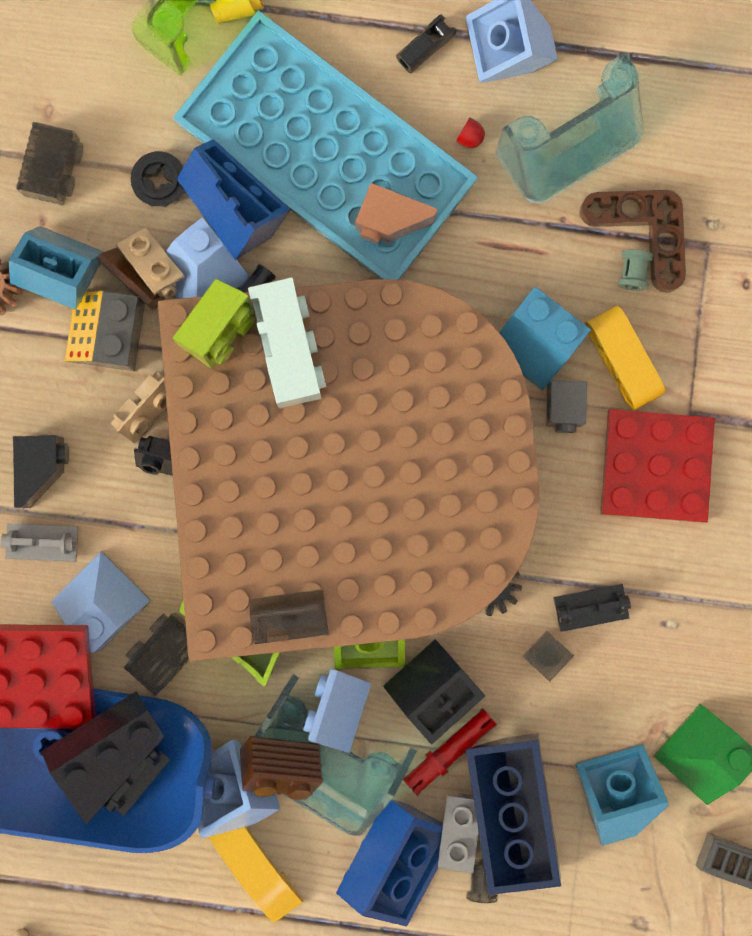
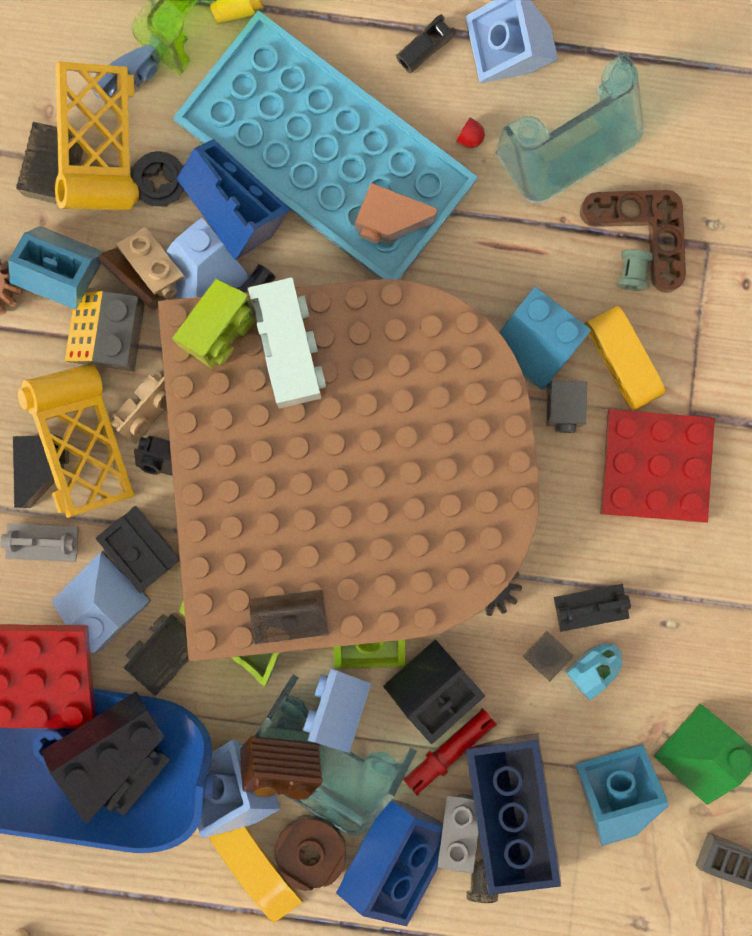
(67, 393): none -> yellow piece
(86, 185): none -> yellow piece
(138, 549): none -> black plate
(140, 63): none -> medium blue slope
(315, 873): none -> reddish brown plate
(595, 669): none -> medium azure rock

